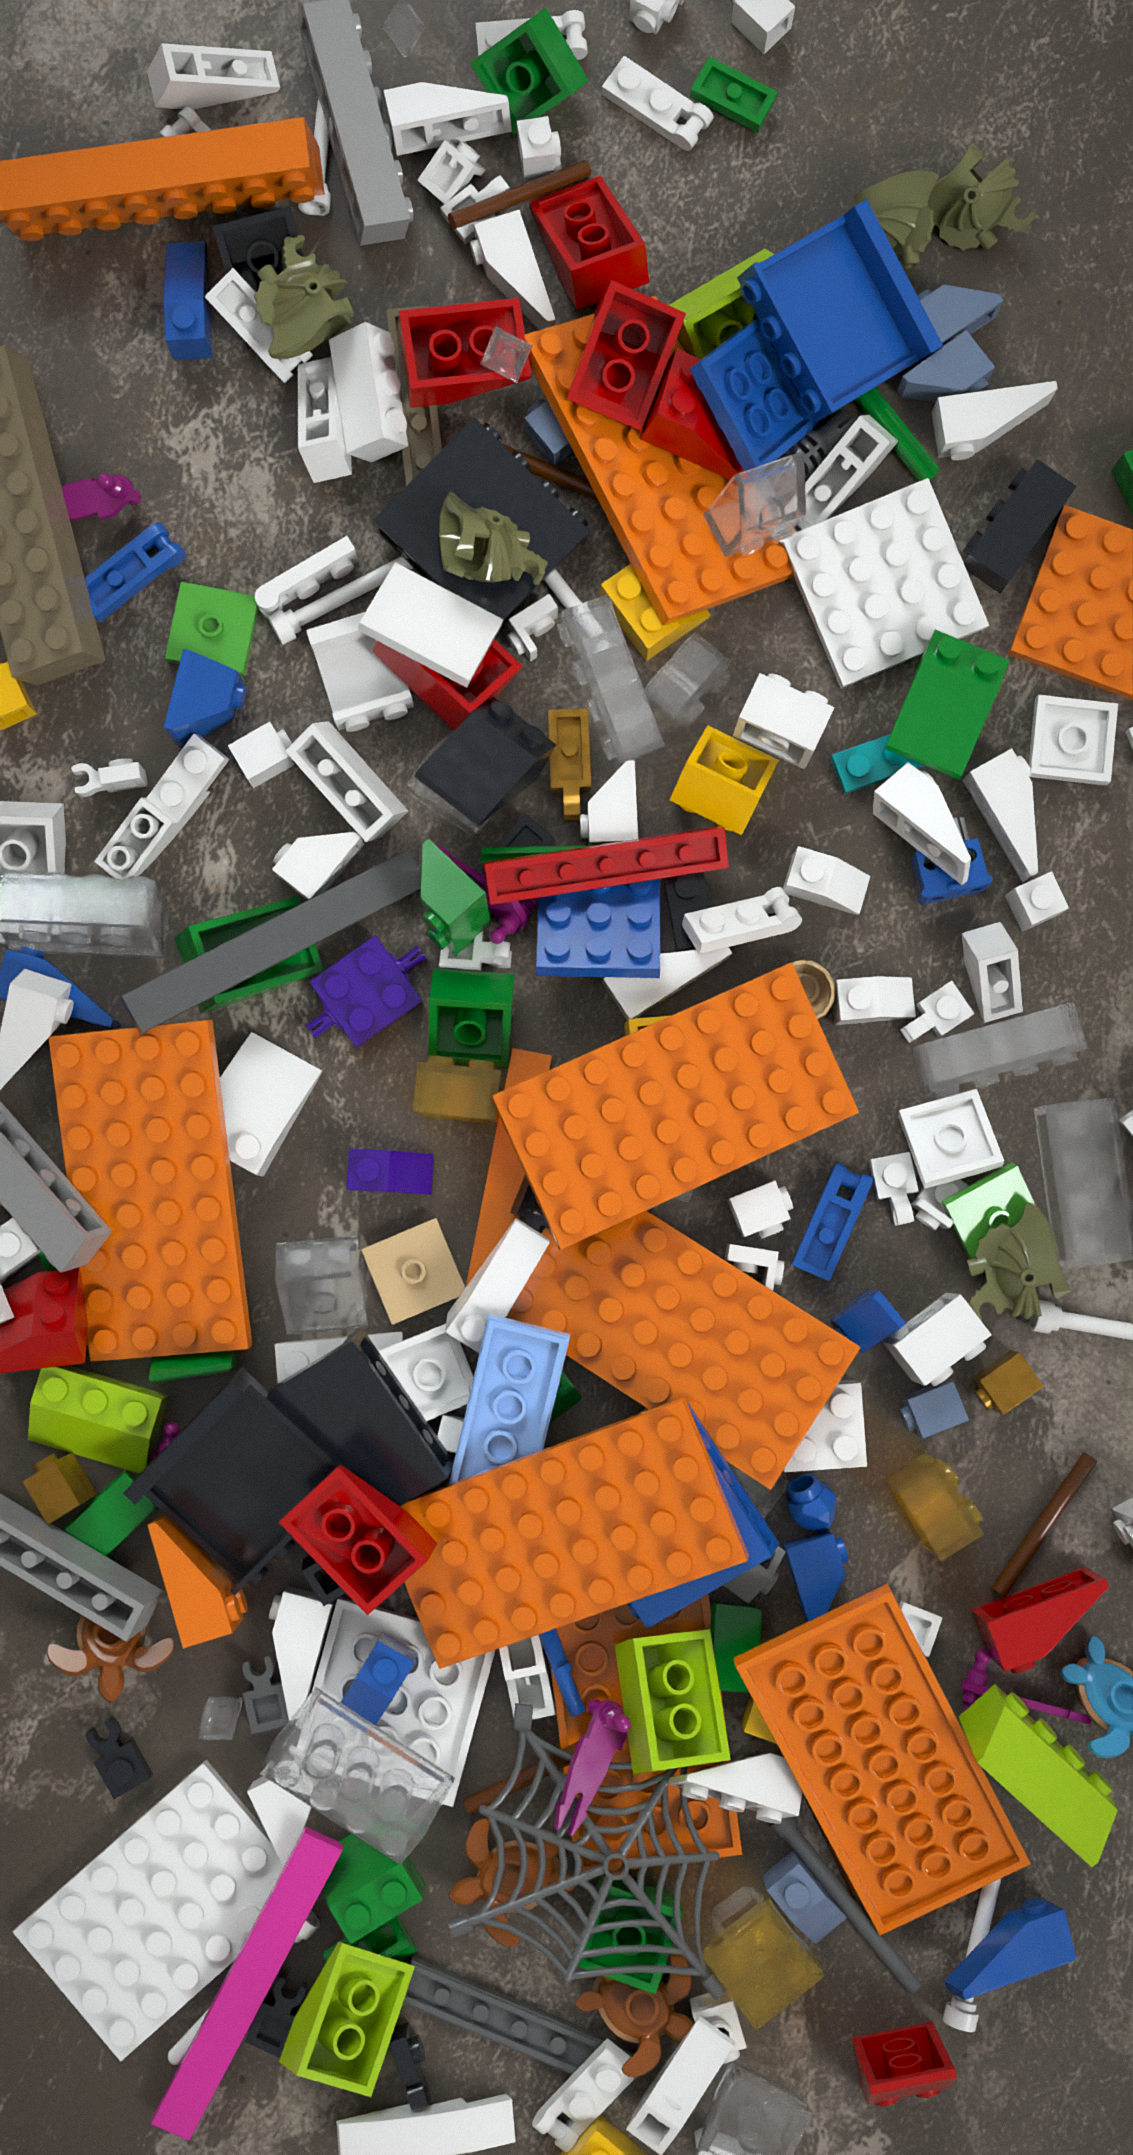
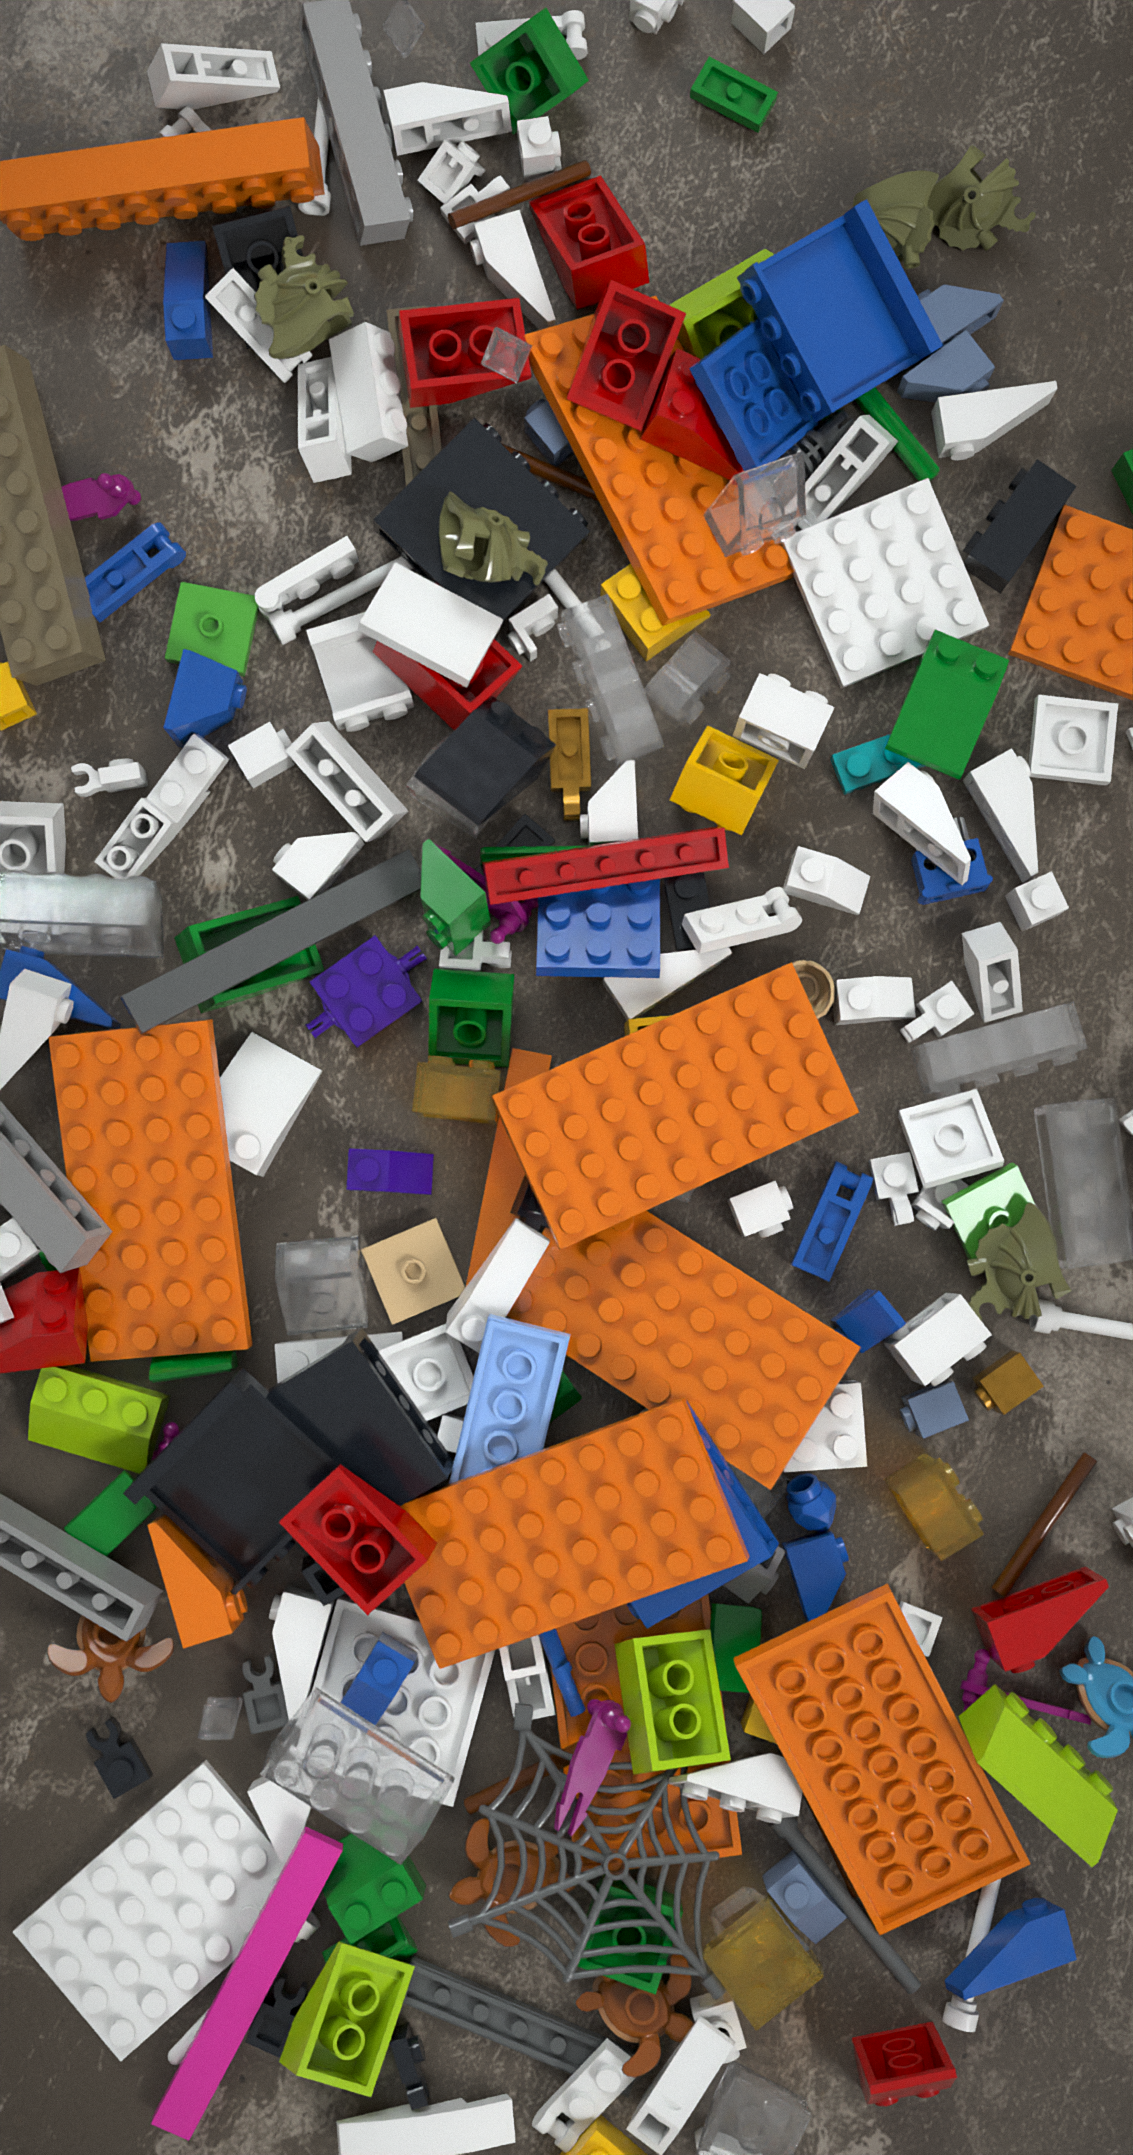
(59, 1486): pearl gold brick -> none
(656, 103): white plate -> none
(749, 1258): white bracket -> none

